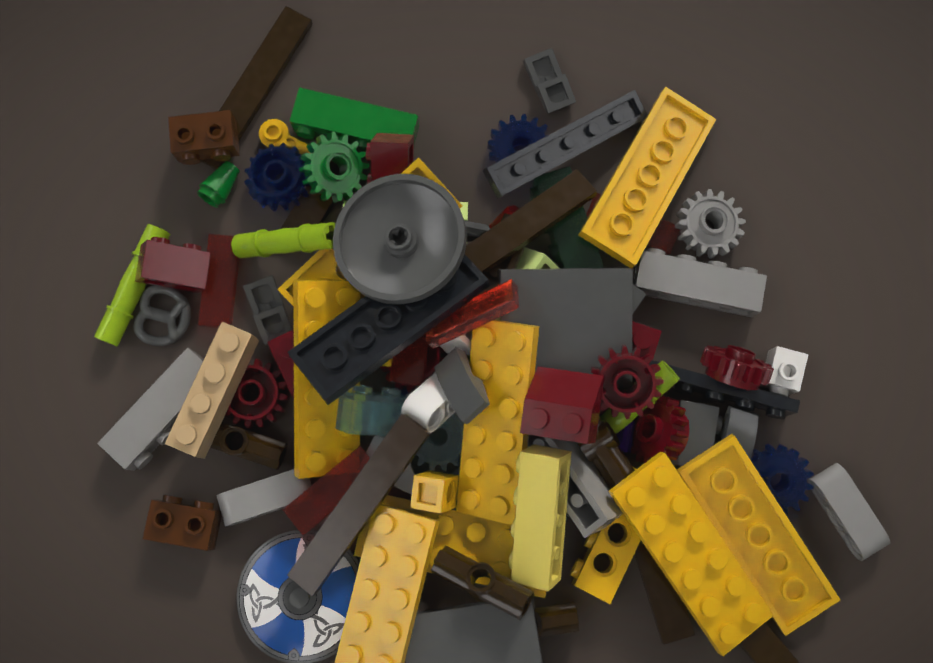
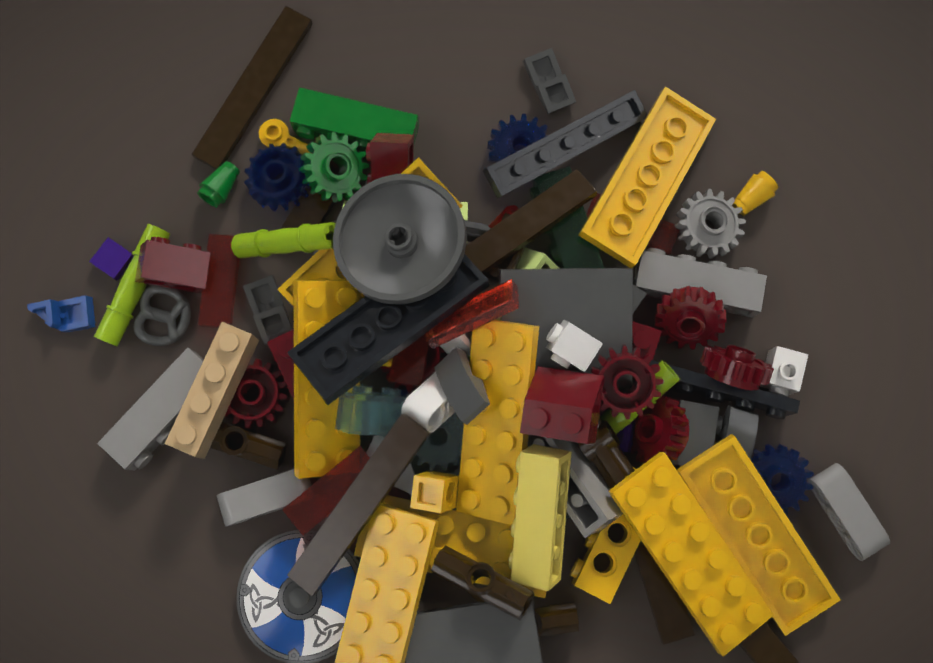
(67, 314): none -> blue slope
(112, 259): none -> dark purple tile
(183, 524): reddish brown brick -> none
(204, 137): reddish brown brick -> none
(572, 345): none -> white brick
(690, 316): none -> dark red gear
(756, 191): none -> yellow cone

